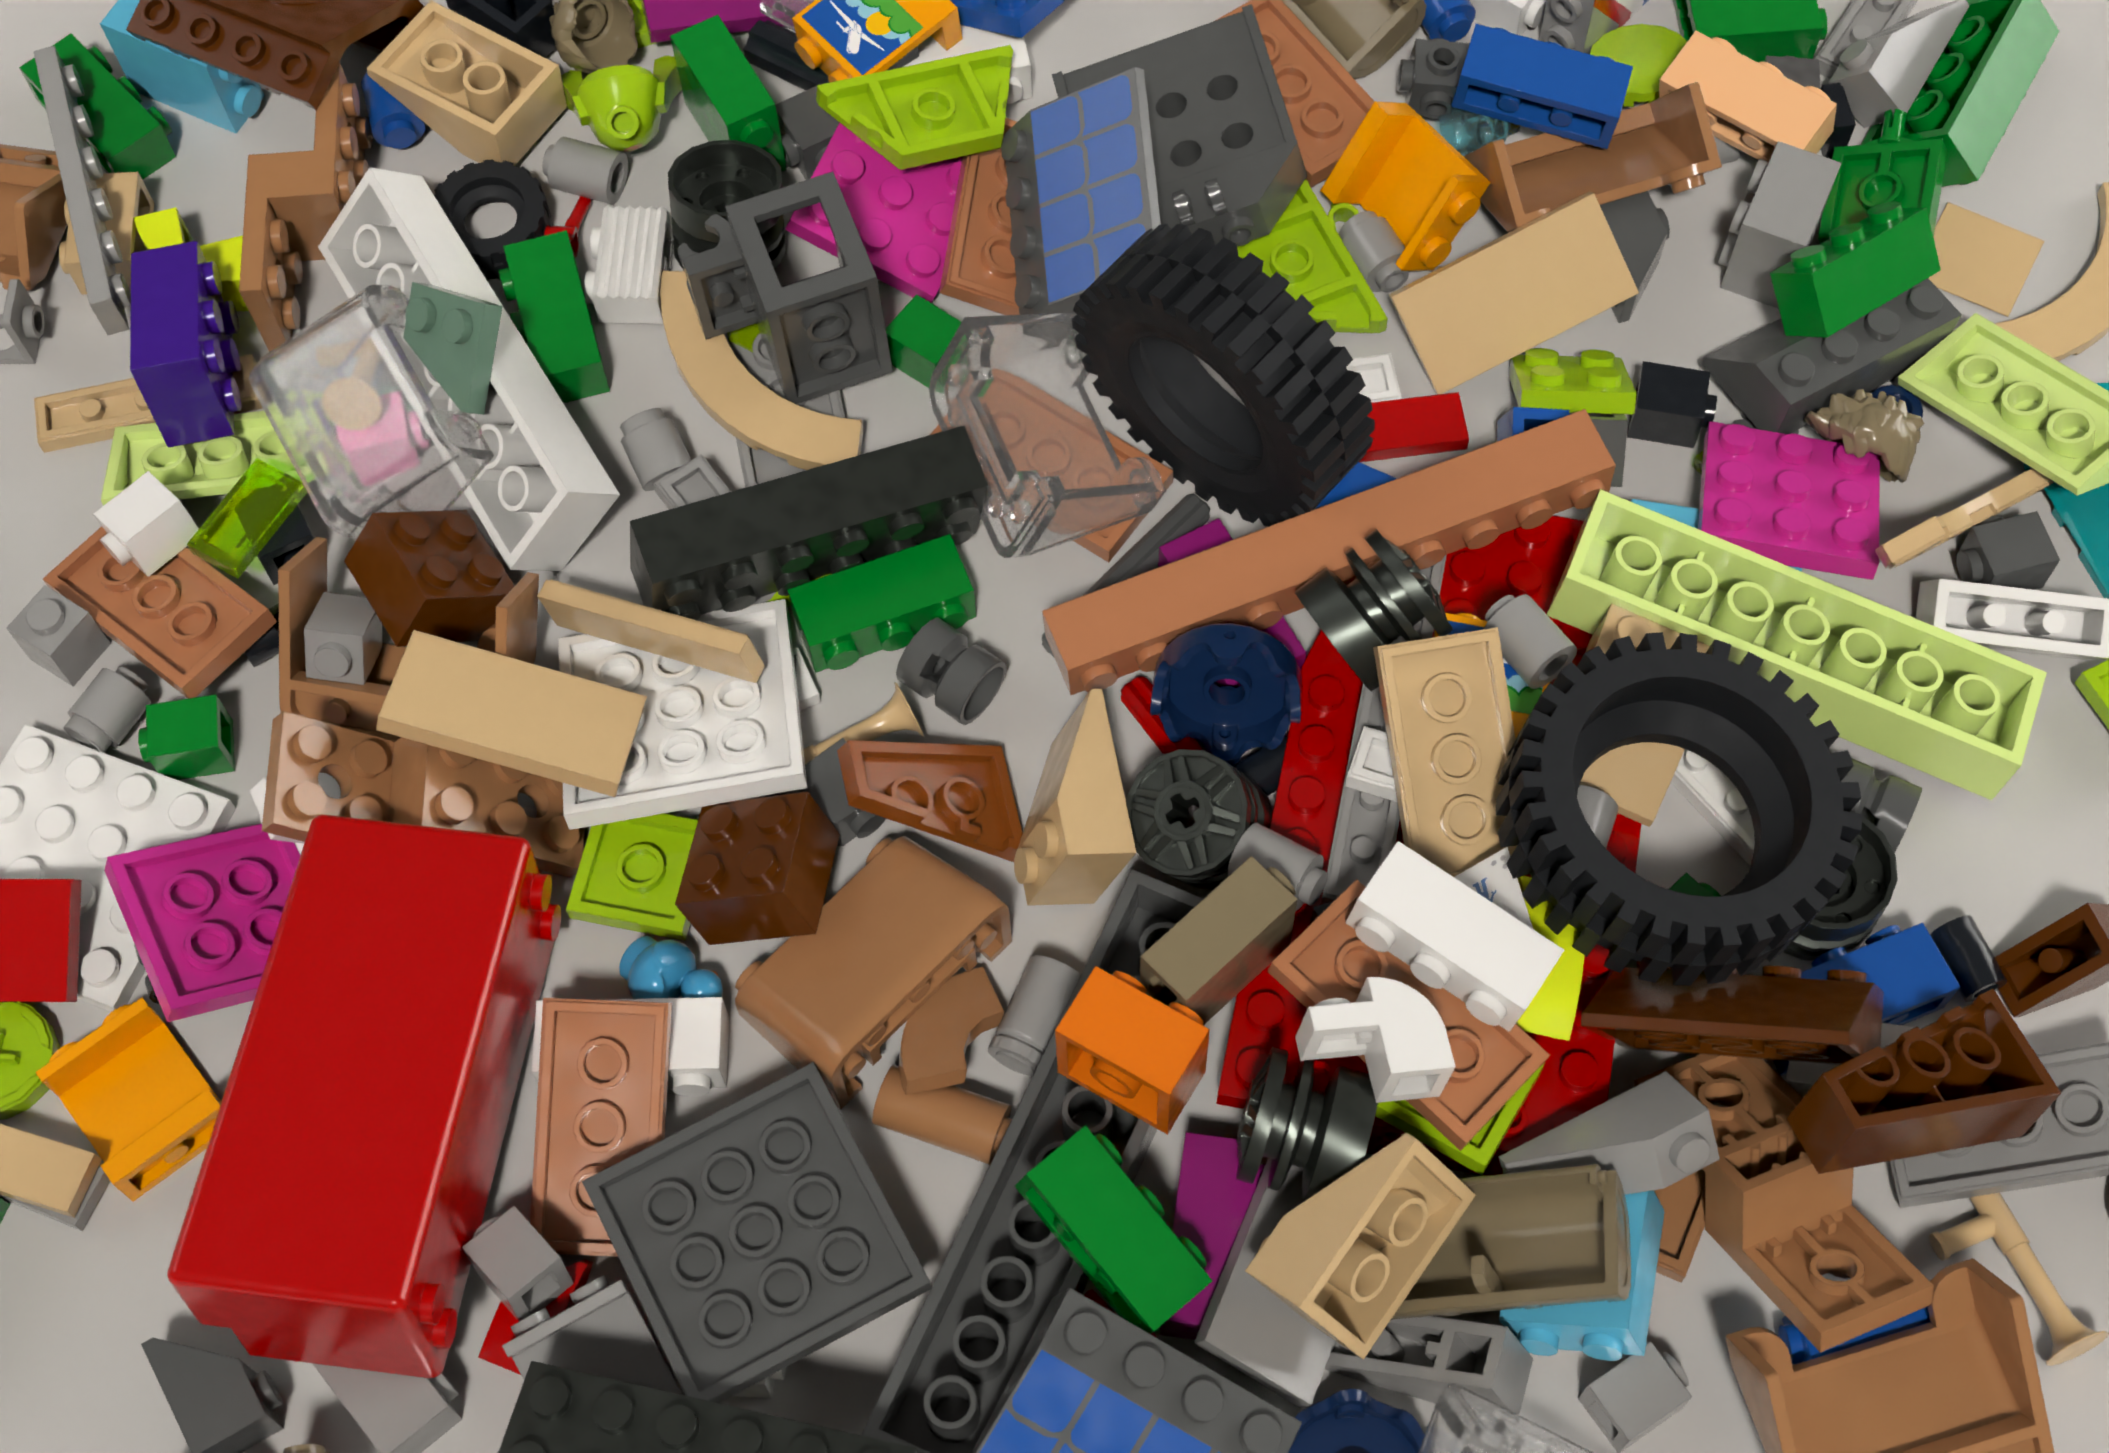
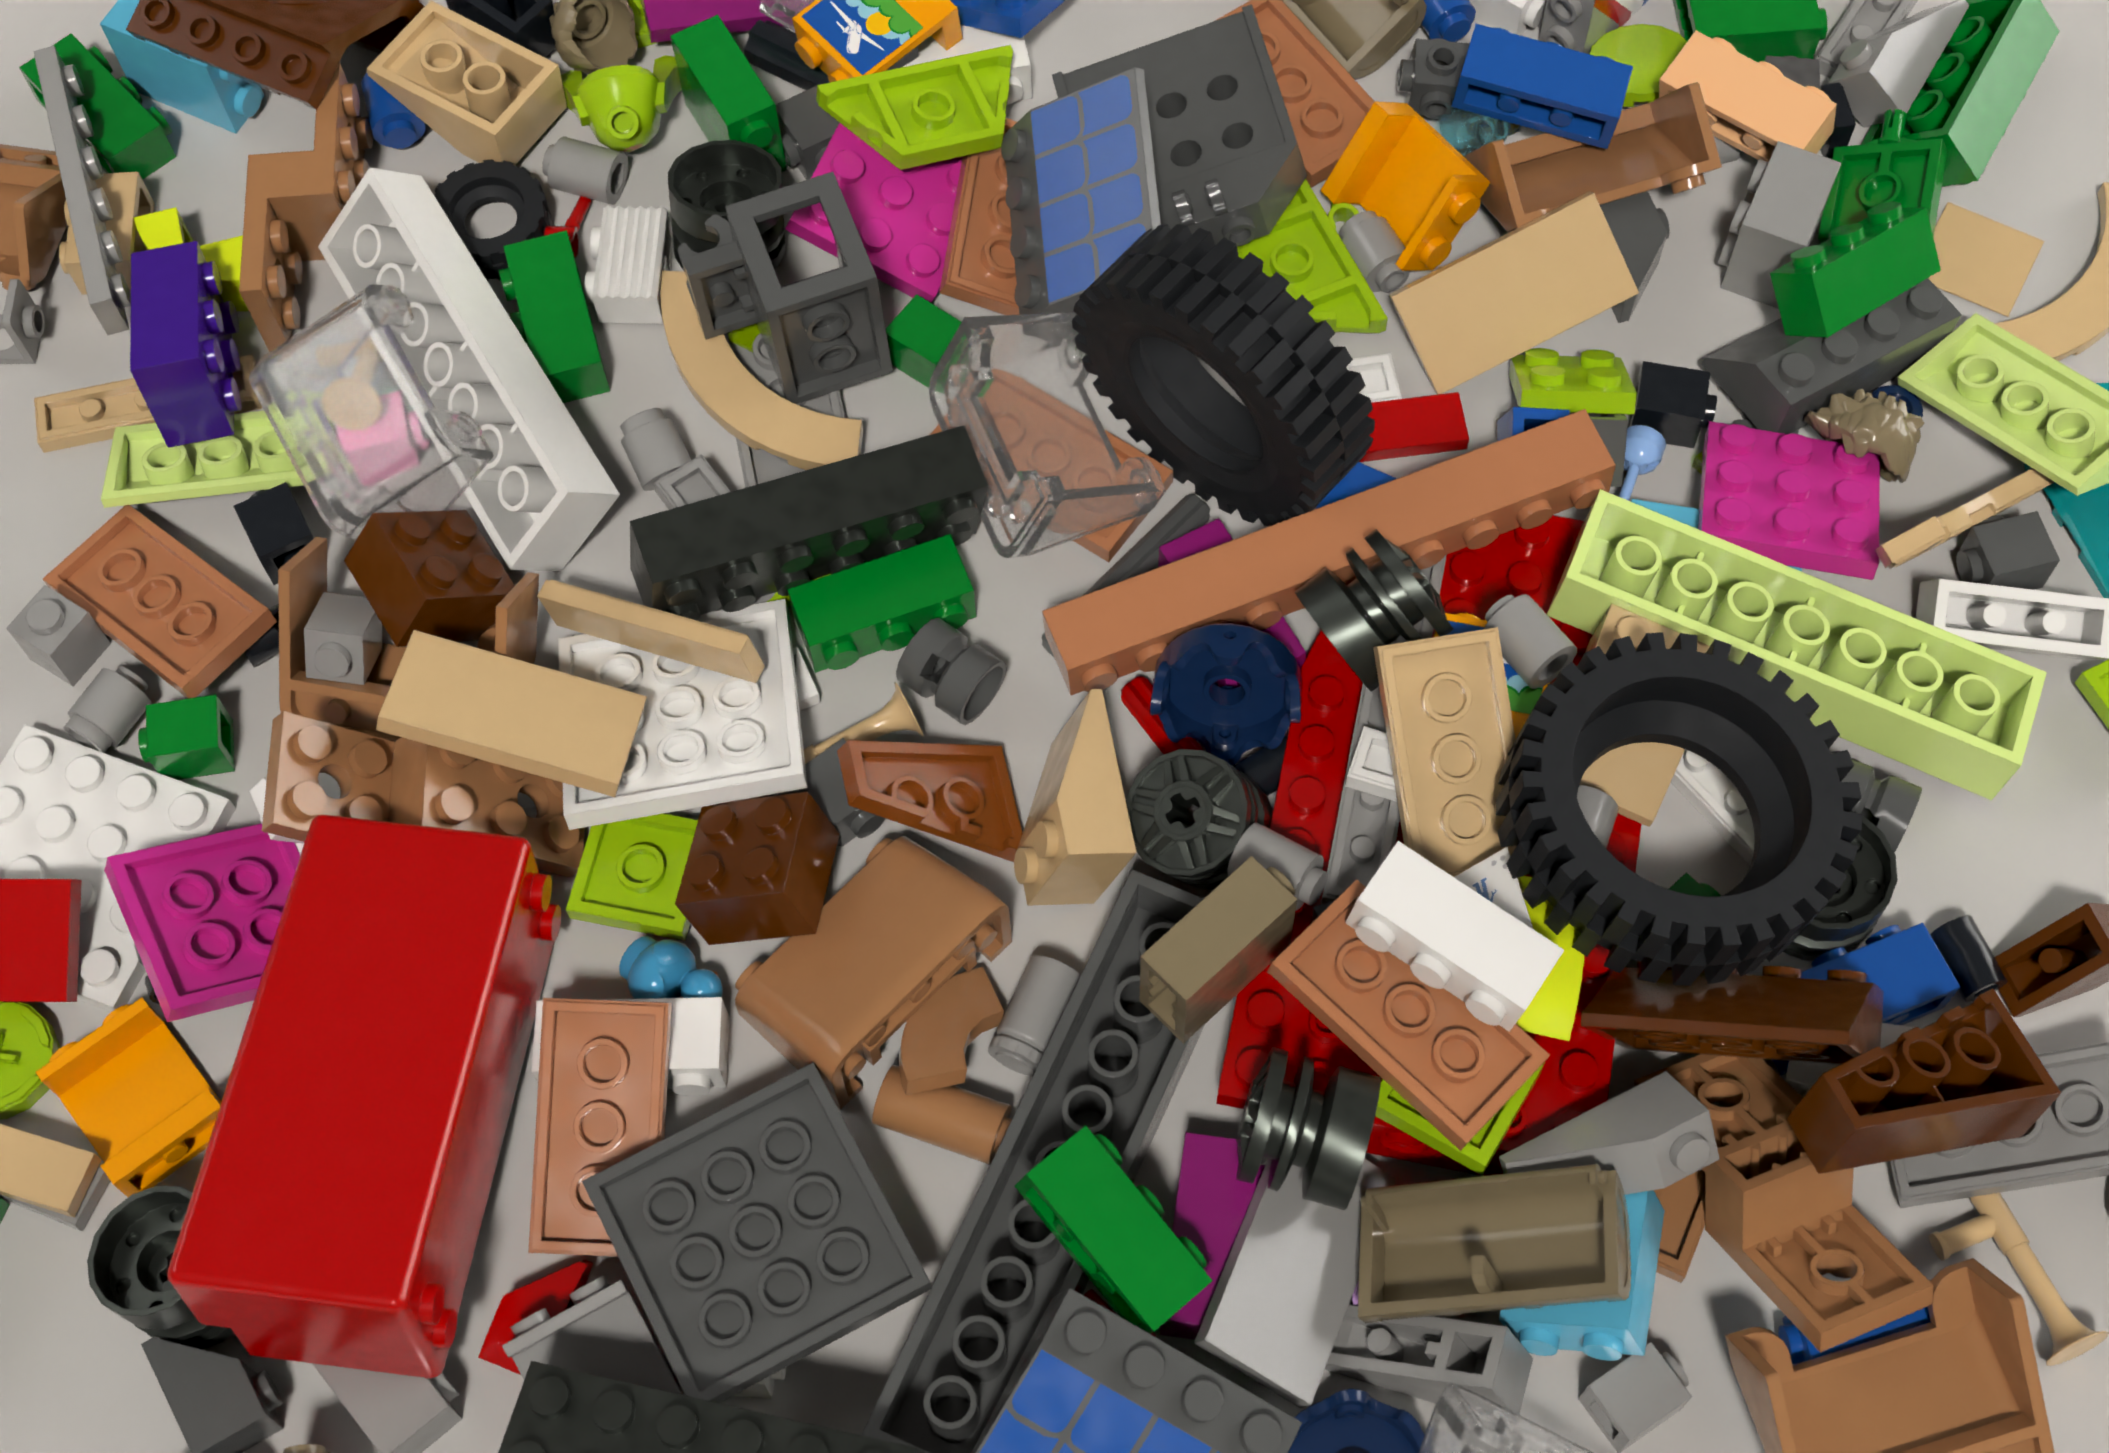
(132, 1263): none -> pearl dark grey wheel
(145, 525): white brick -> none
(247, 518): clear neon green tile -> none
(454, 341): sand green wing -> none
(517, 1263): light grey brick -> none
(1132, 1048): orange brick -> none
(1363, 1242): tan slope -> none
(1395, 1032): white brick -> none
(1642, 455): none -> light blue hinge

